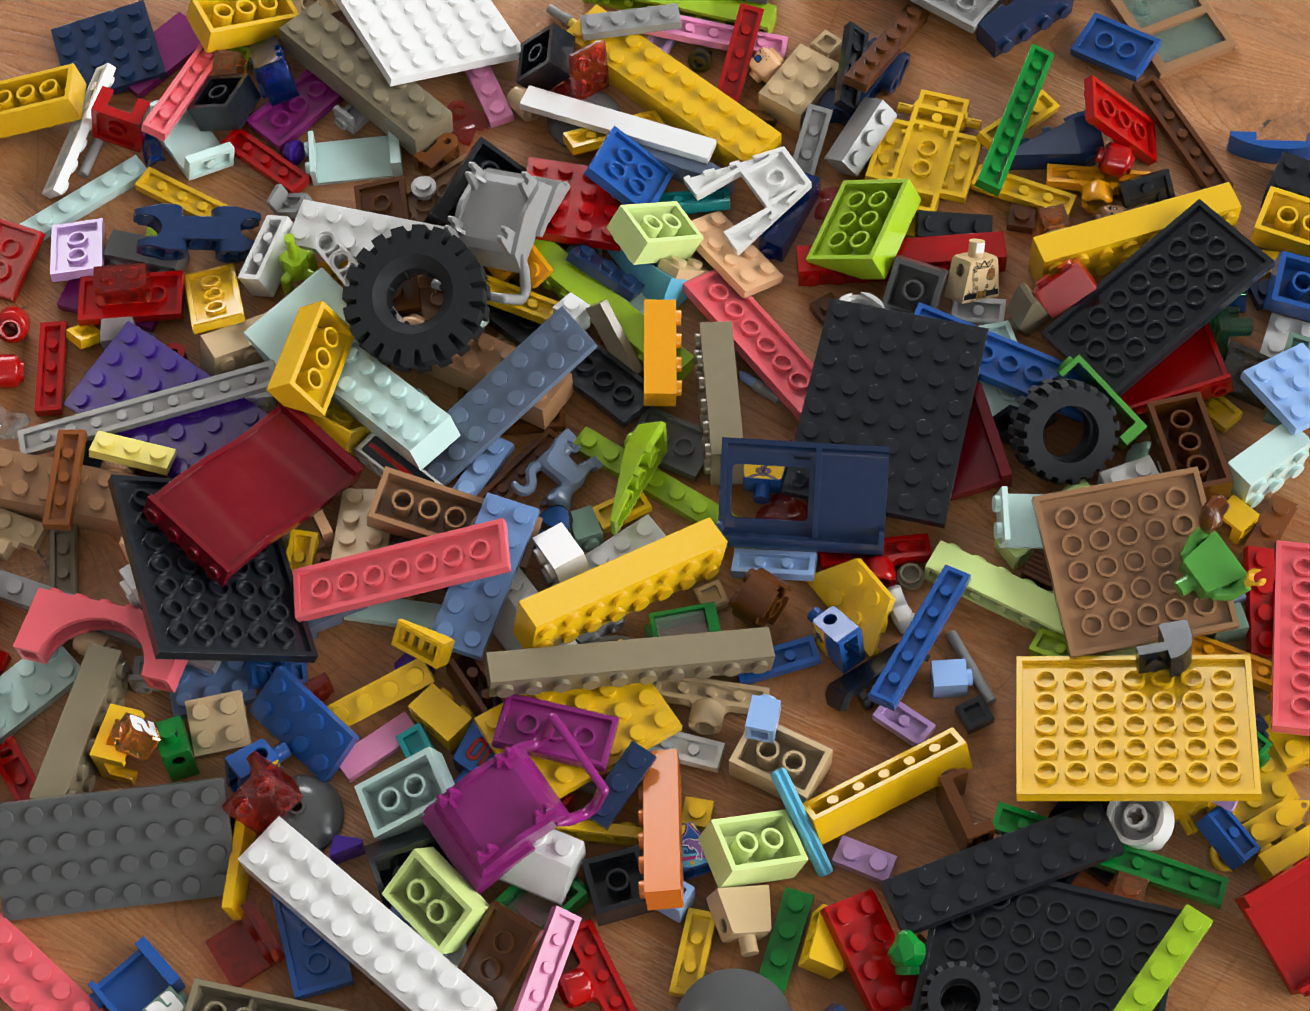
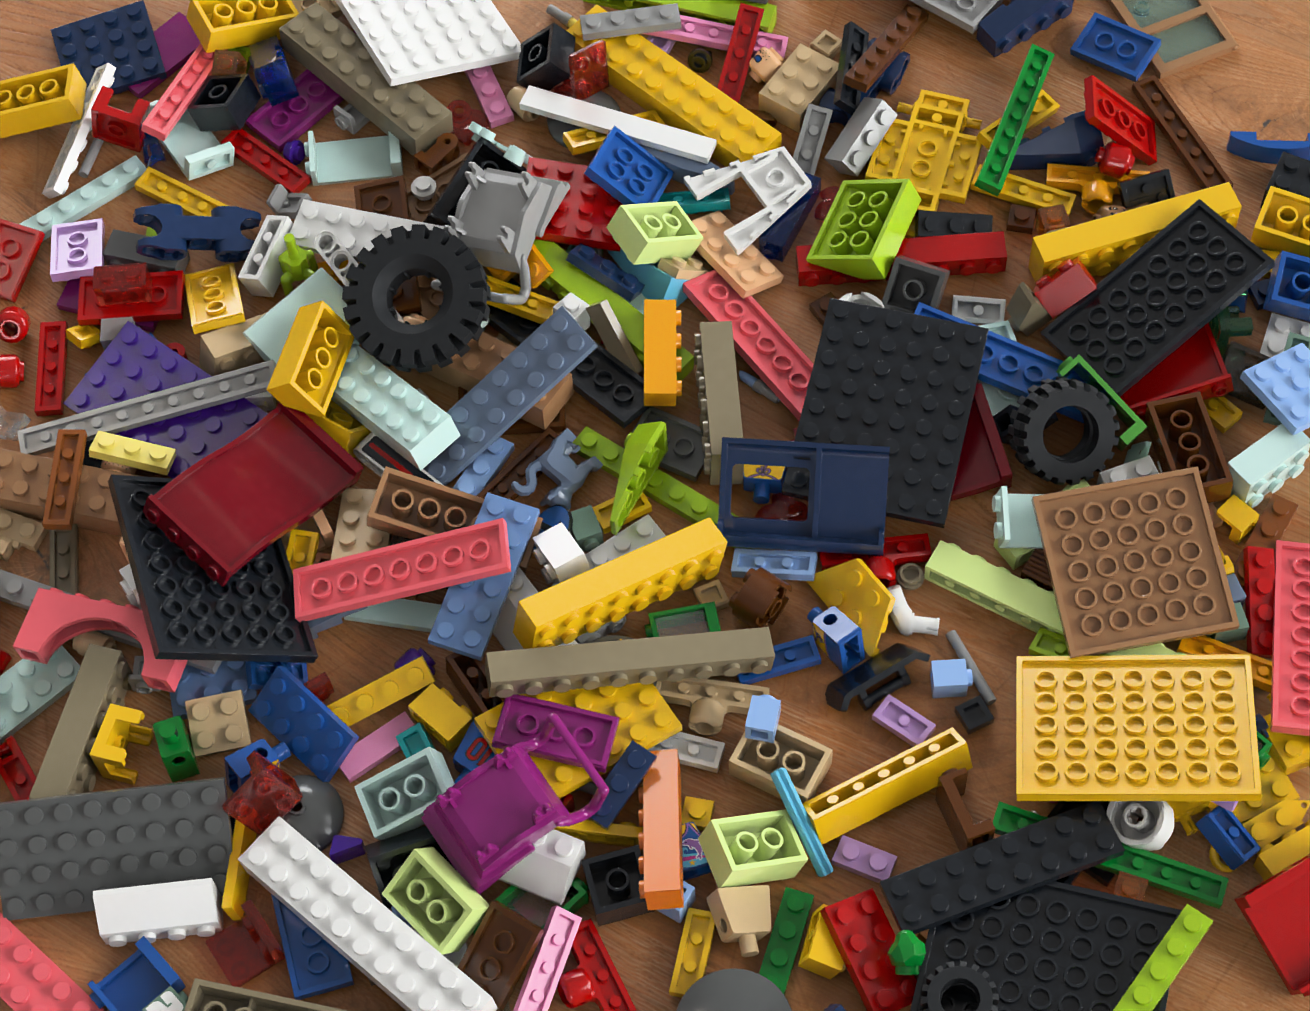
(135, 736): clear orange brick -> none
(158, 911): none -> white slope
(439, 649): yellow slope -> none
(512, 153): none -> light aqua plant
(919, 637): blue tile -> none
(973, 274): tan torso -> none
(1170, 652): brick -> none
(1209, 563): bright green torso -> none

